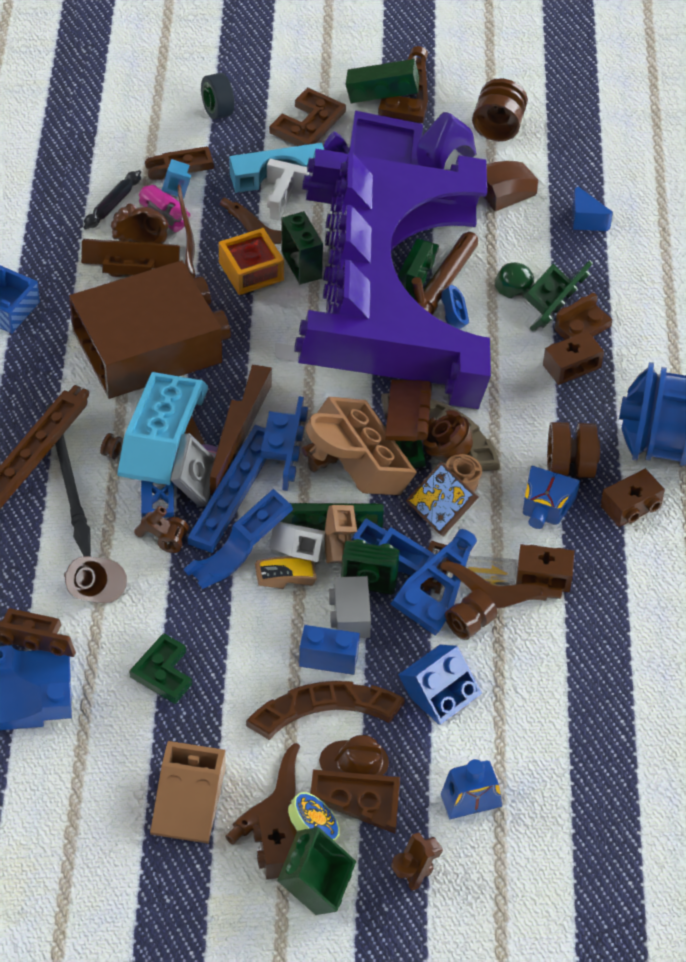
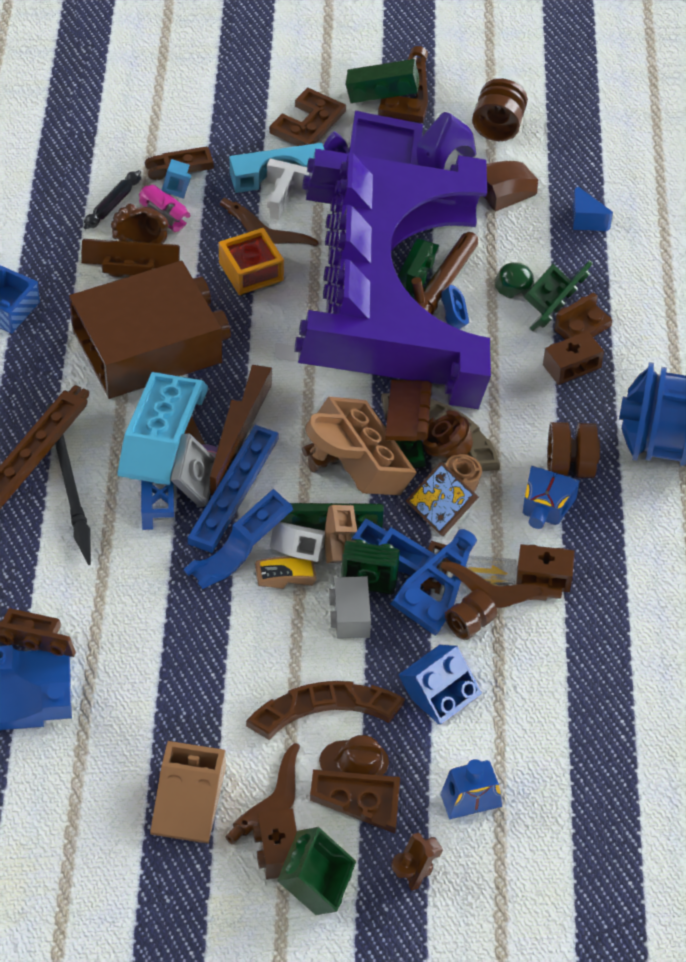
(95, 579): piece -> none
(111, 446): reddish brown bush -> none
(157, 671): dark green plate -> none
(163, 529): reddish brown piece -> none
(190, 244): reddish brown piece -> none
(217, 95): black wheel -> none
(281, 439): blue bracket -> none
(301, 237): dark green piece -> none
(310, 812): tile -> none
(329, 649): blue brick -> none
(632, 497): reddish brown brick -> none

